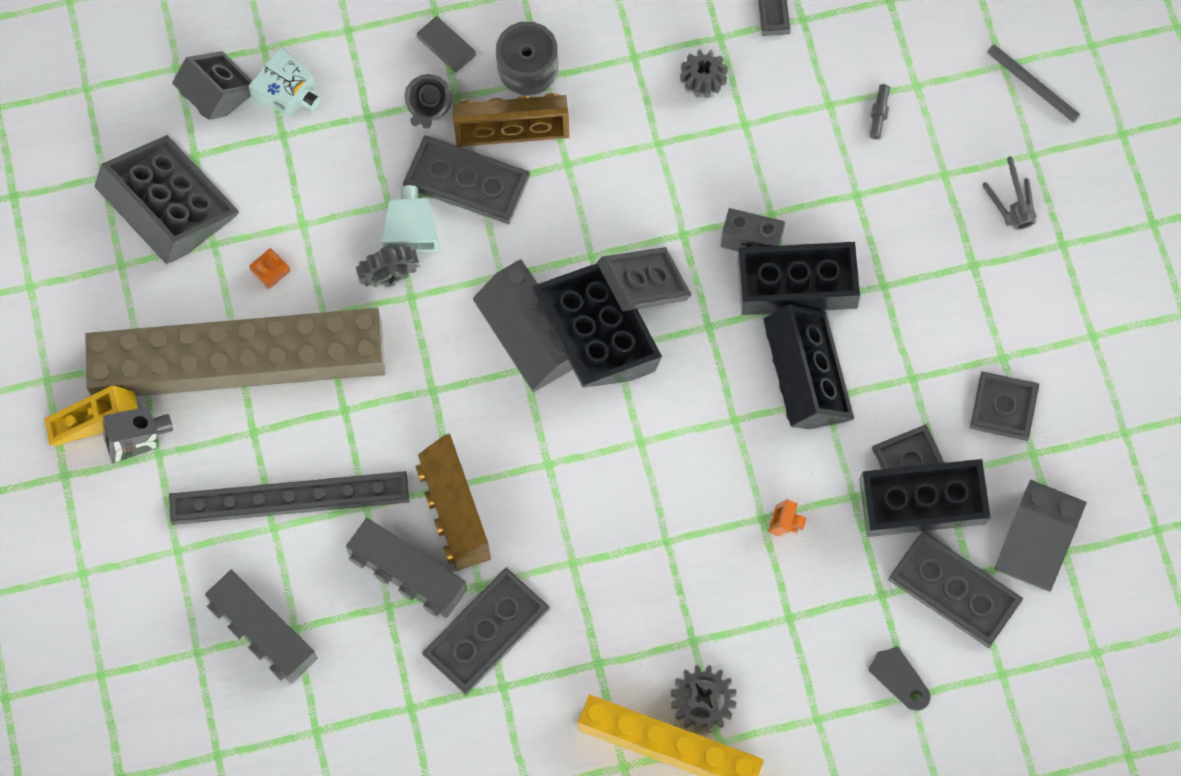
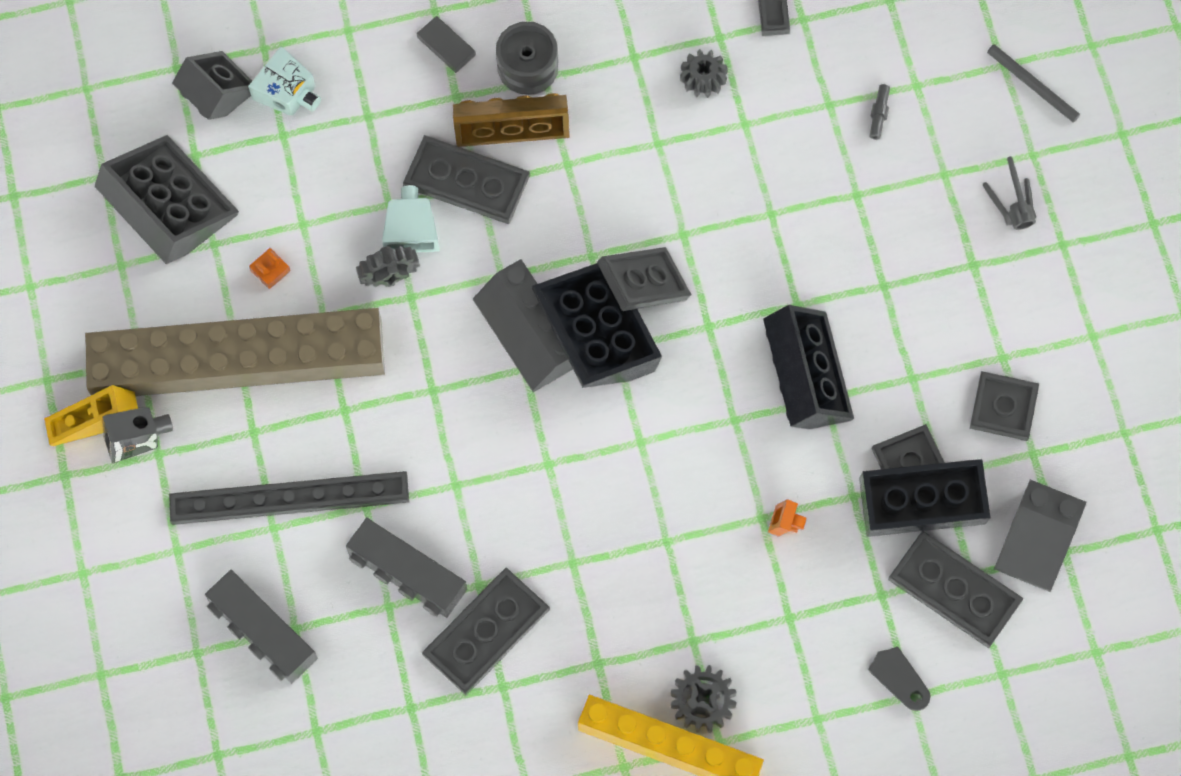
(427, 99): dark grey hat -> none
(453, 504): pearl gold slope -> none
(750, 230): dark grey brick -> none
(798, 275): black brick -> none

